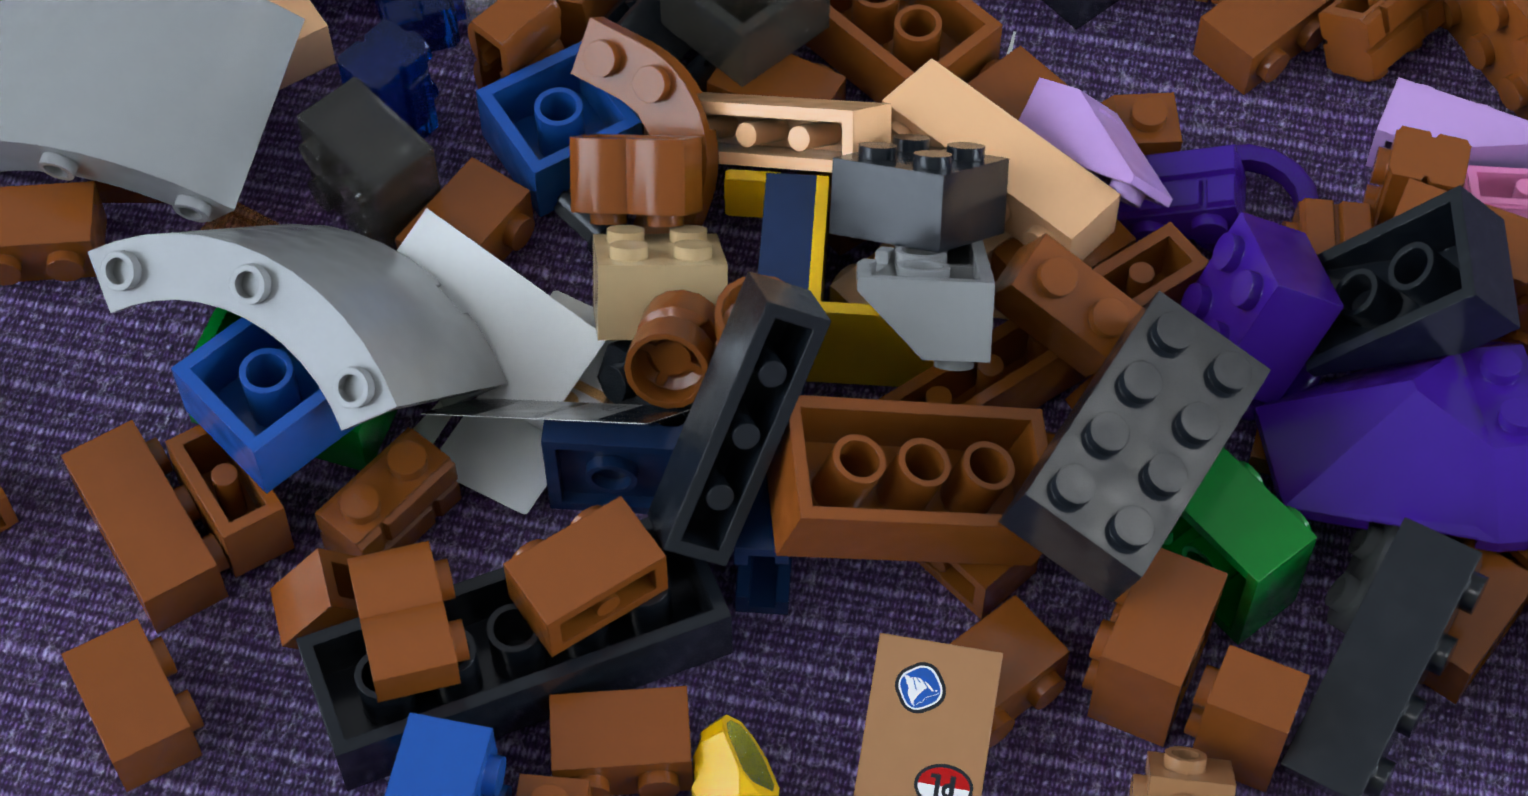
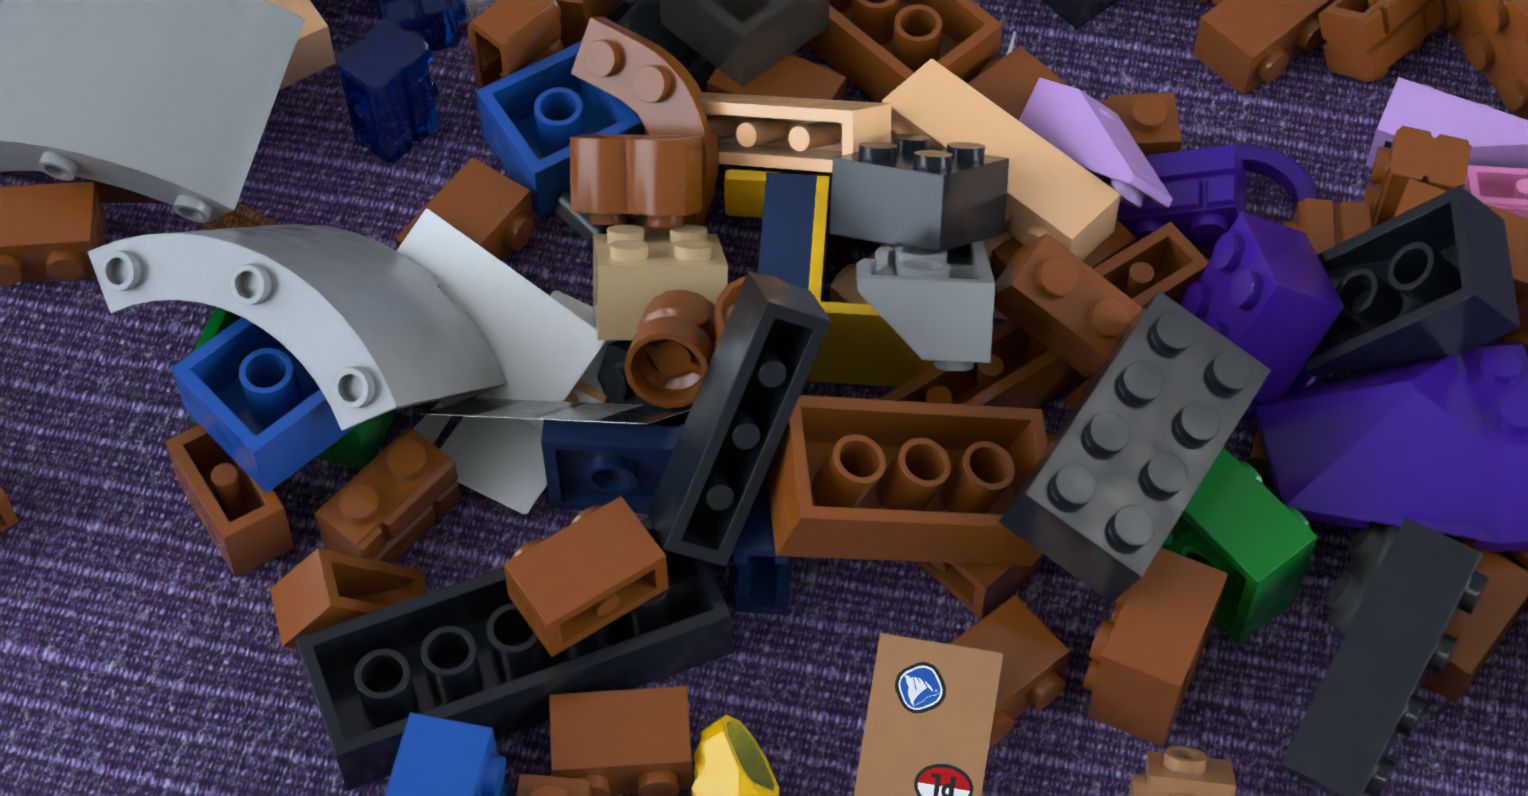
(133, 704): dark orange brick -> none
(148, 524): dark orange brick -> none
(366, 162): clear smoke brick -> none
(406, 622): dark orange brick -> none
(1246, 713): dark orange brick -> none

